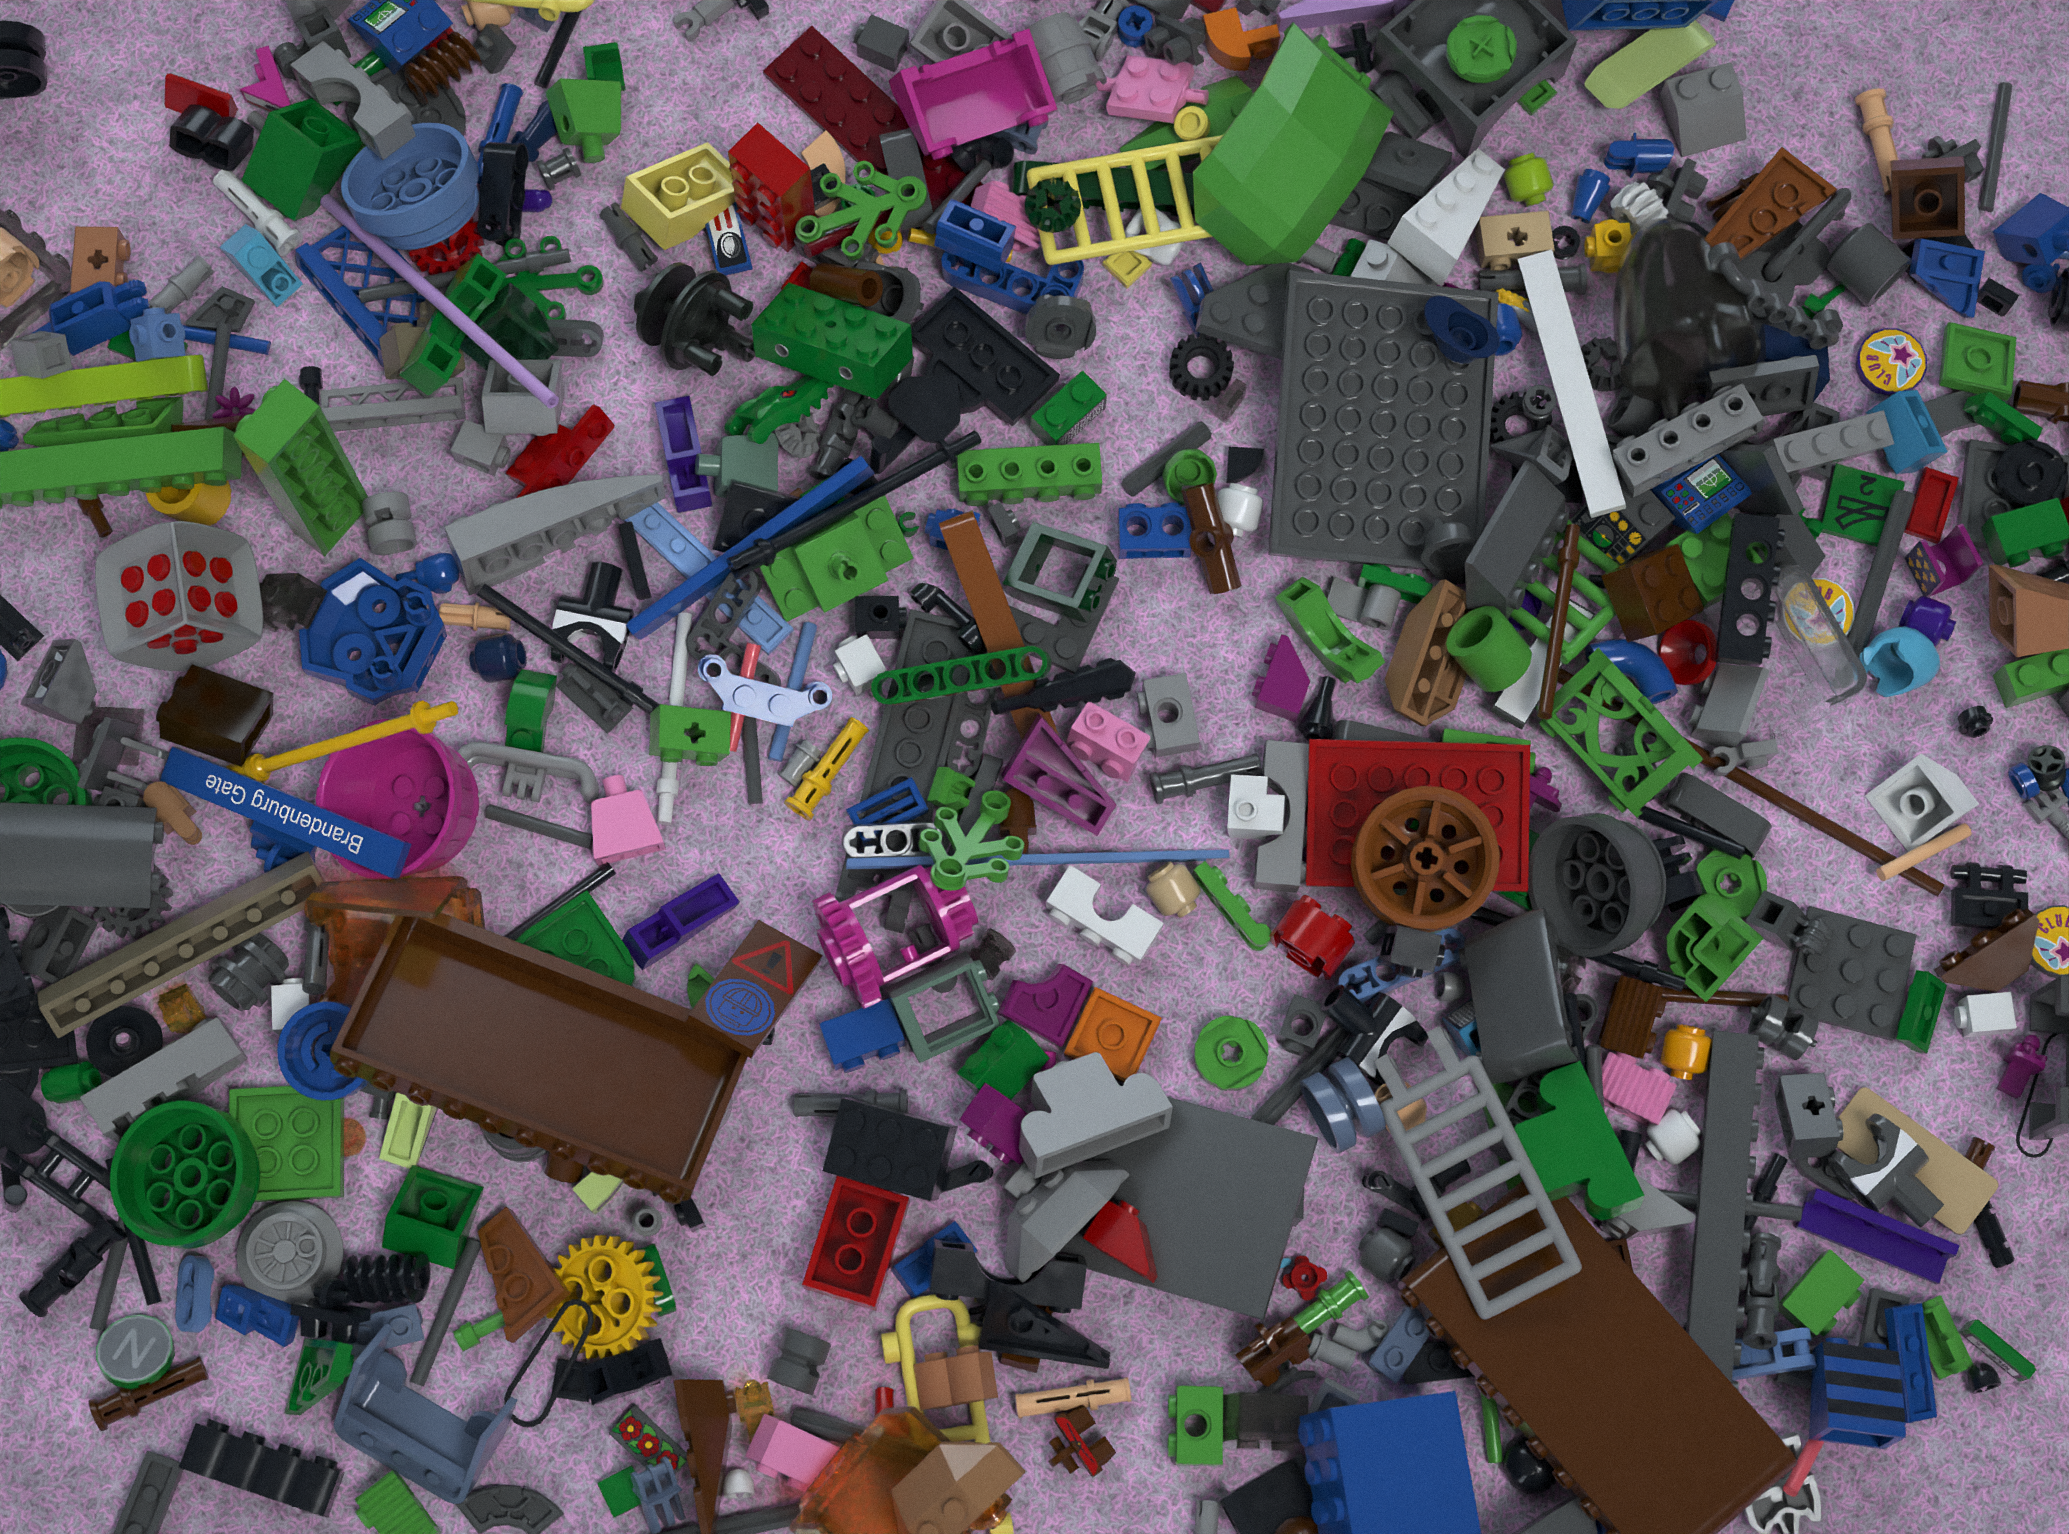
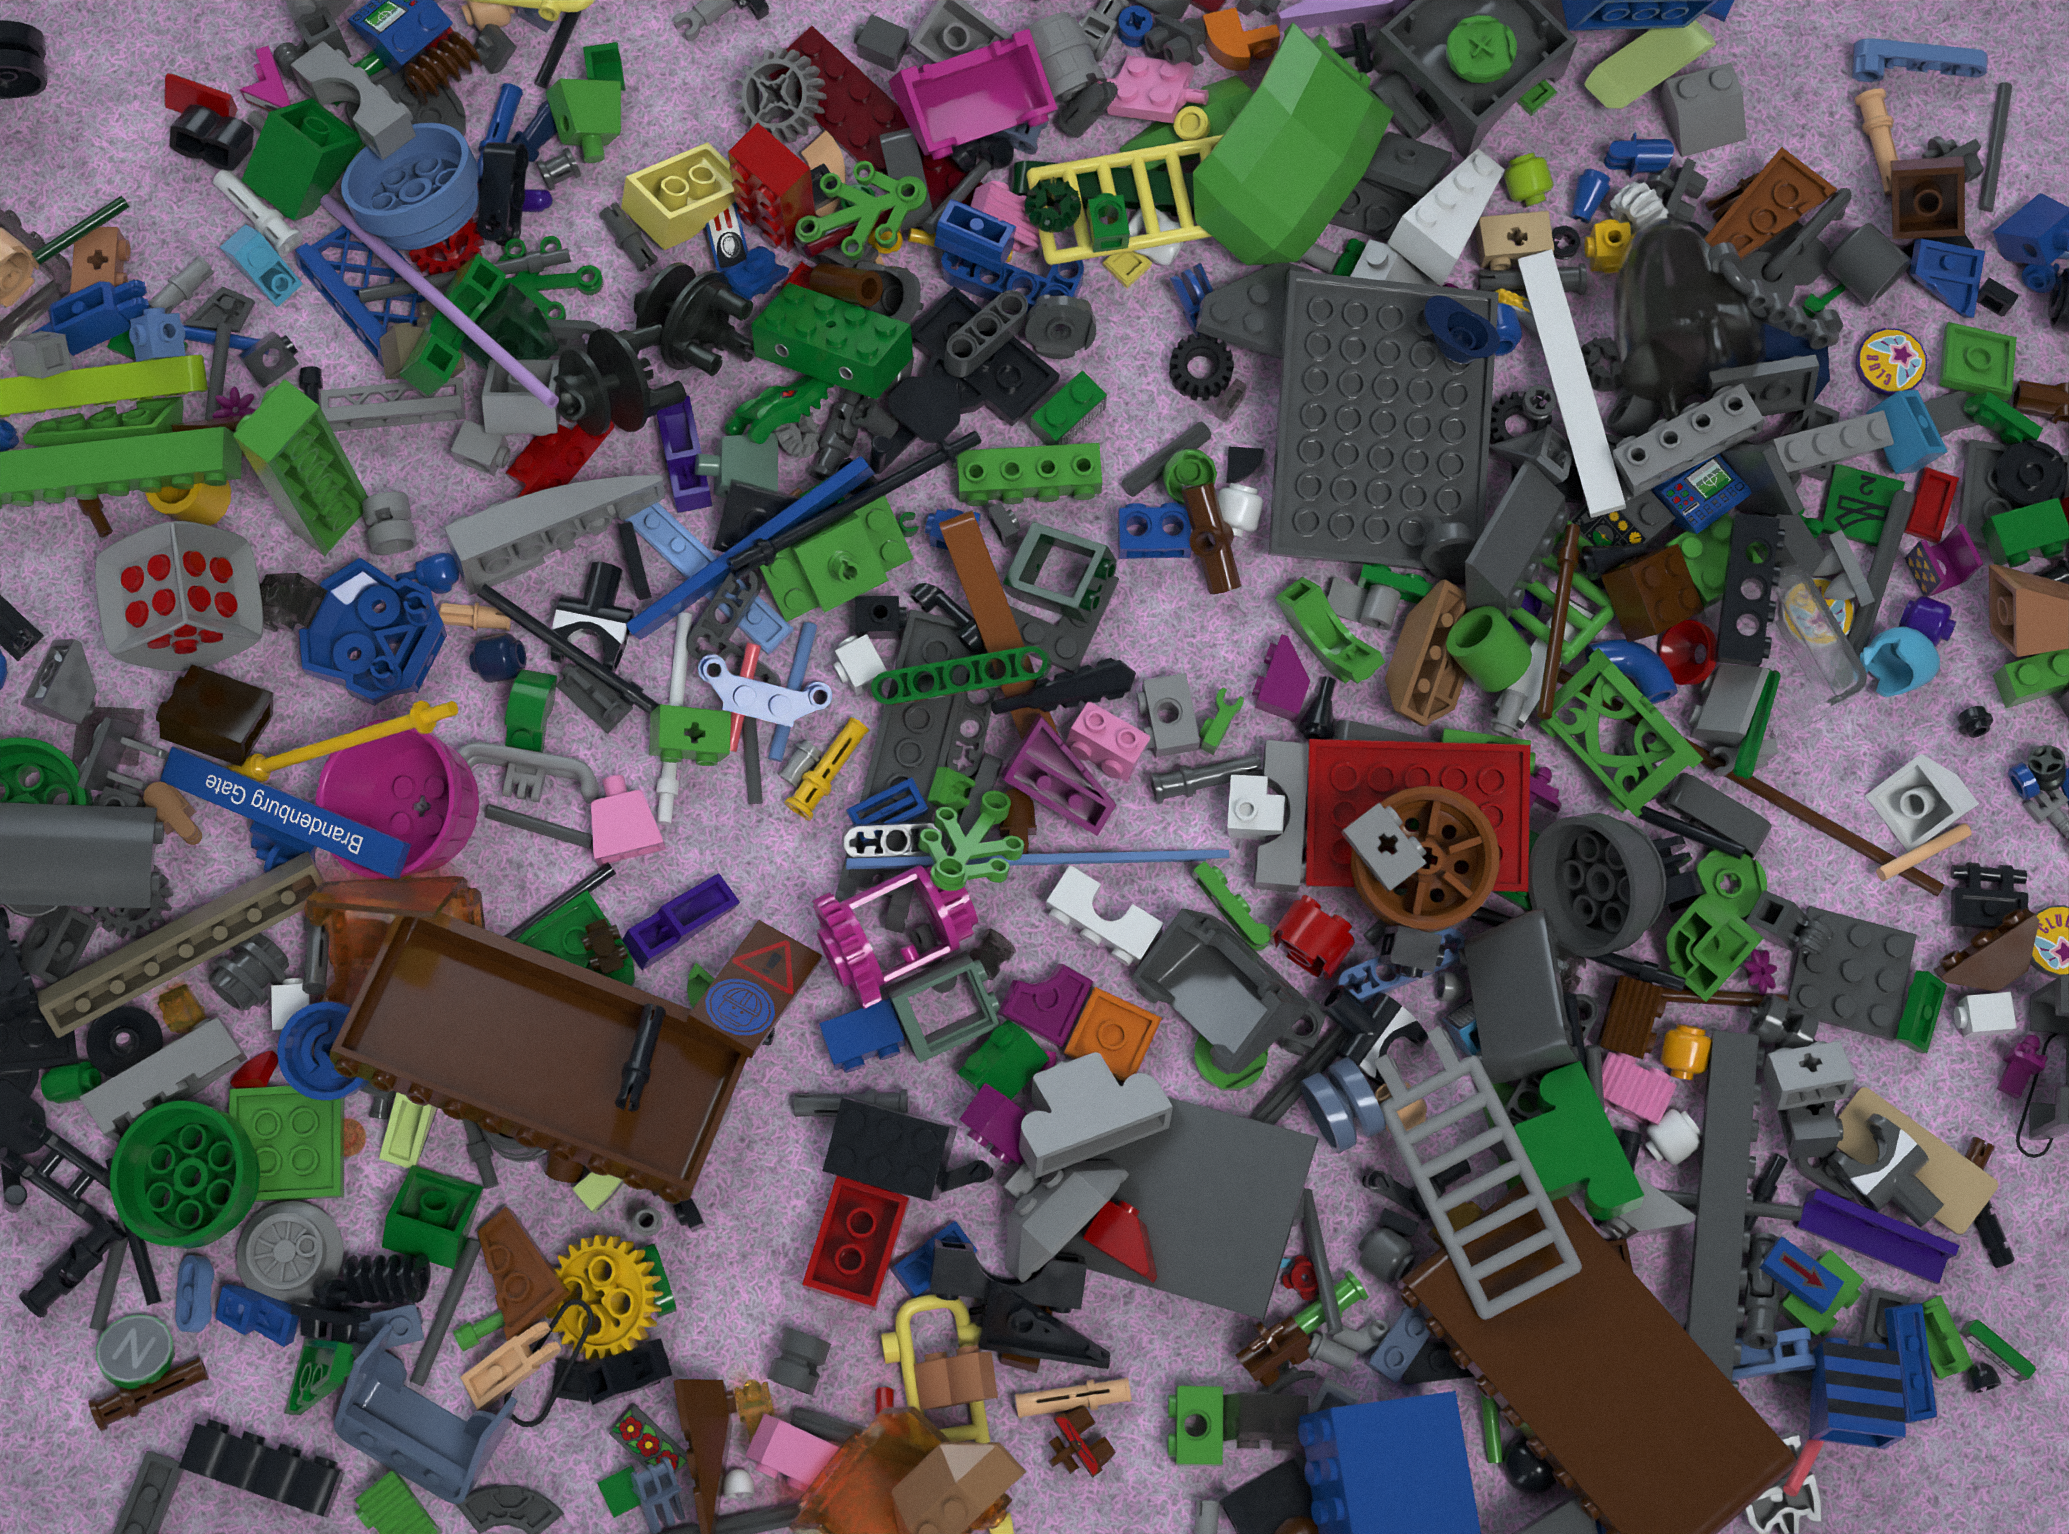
(80, 230): none -> dark green bar
(253, 358): none -> black brick
(256, 1071): none -> red tile
(480, 1153): none -> dark grey bar
(508, 1366): none -> light nougat hinge
(602, 940): none -> dark brown piece
(612, 382): none -> pearl dark grey piece
(637, 1070): none -> black pin
(756, 273): none -> blue hips
(789, 85): none -> light grey gear
(989, 319): none -> dark grey beam
(1086, 108): none -> dark grey hinge
(1105, 236): none -> green brick
(1173, 889): tan head -> none
(1215, 729): none -> bright green plate
(1220, 988): none -> dark grey windscreen
(1321, 1265): none -> dark grey bar
(1364, 838): none -> light grey brick
(1509, 713): none -> light grey pin
(1601, 559): none -> black cone
(1754, 736): none -> green axle
(1760, 971): none -> magenta plant
(1801, 1275): none -> blue tile
(1808, 1075): none -> light grey brick
(1852, 581): none -> light grey tile
(1874, 55): none -> medium blue beam

